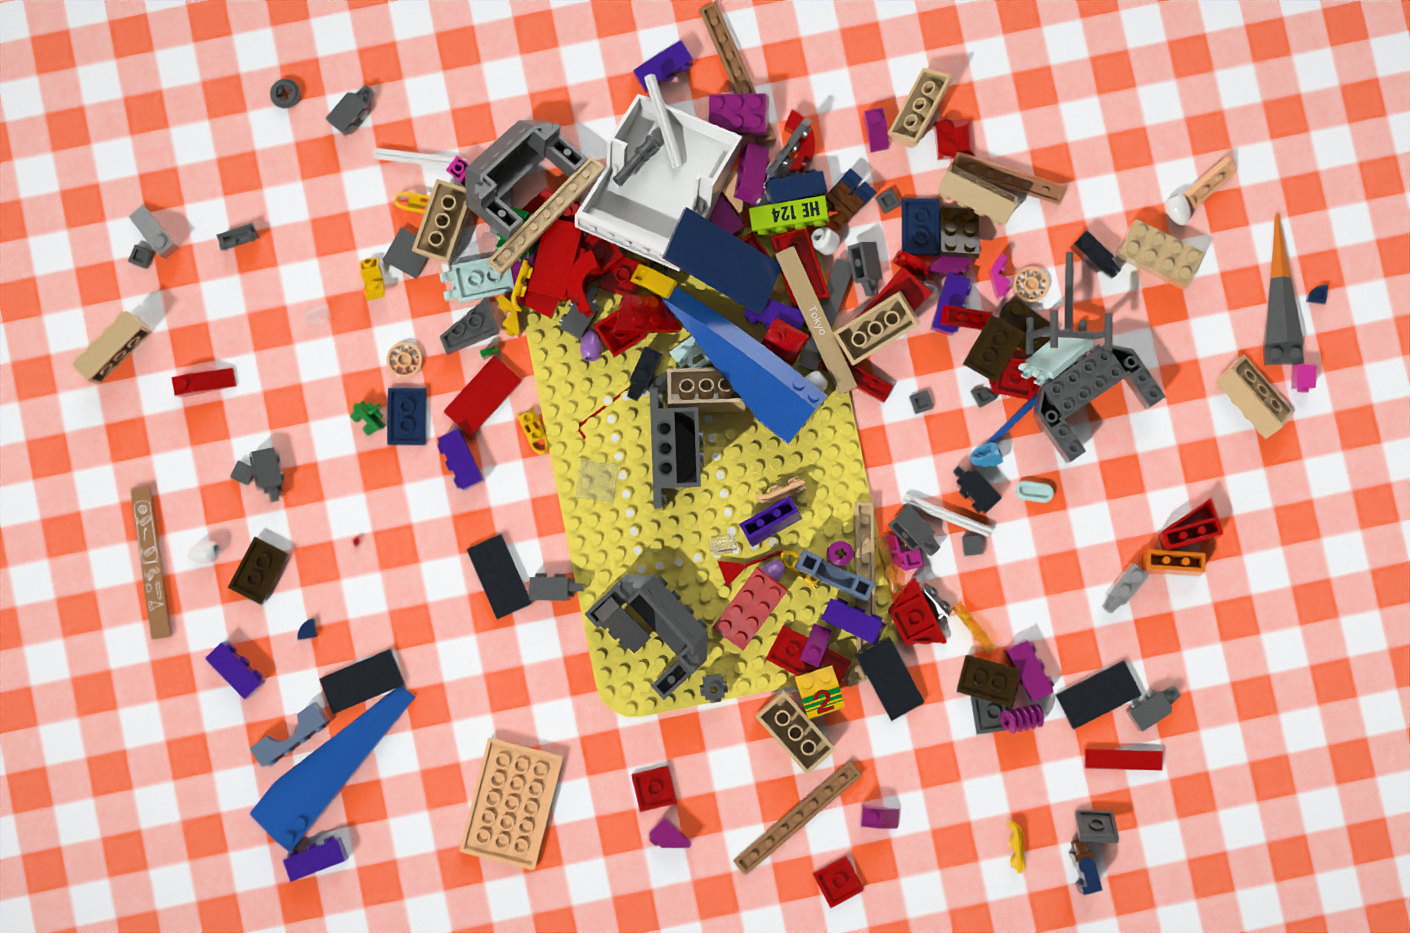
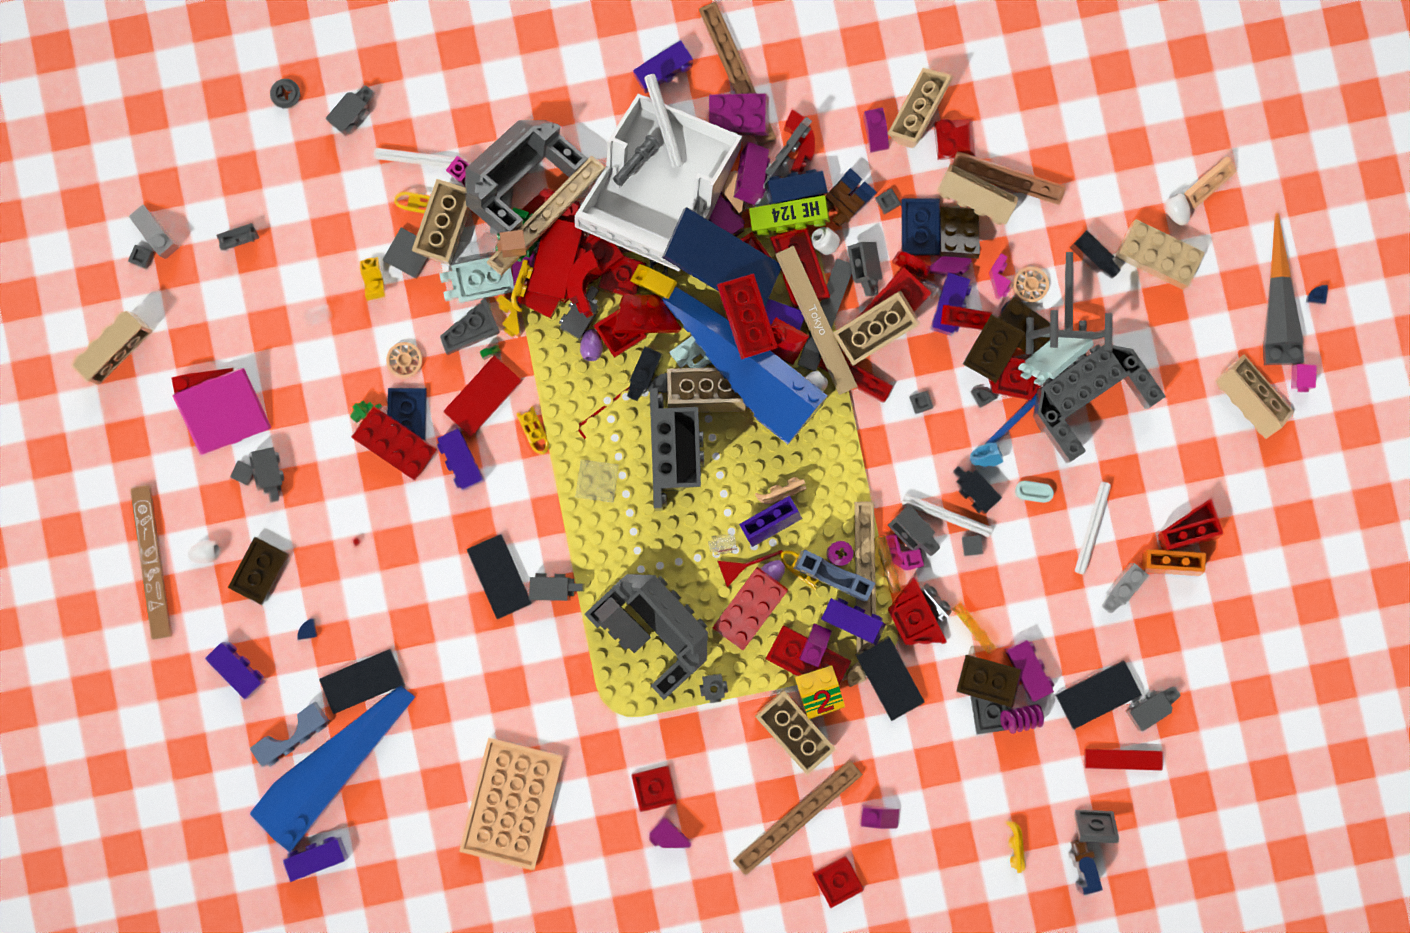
(221, 411): none -> dark pink piece
(393, 443): none -> red plate
(512, 243): none -> nougat brick
(747, 316): none -> red plate
(1092, 528): none -> white axle

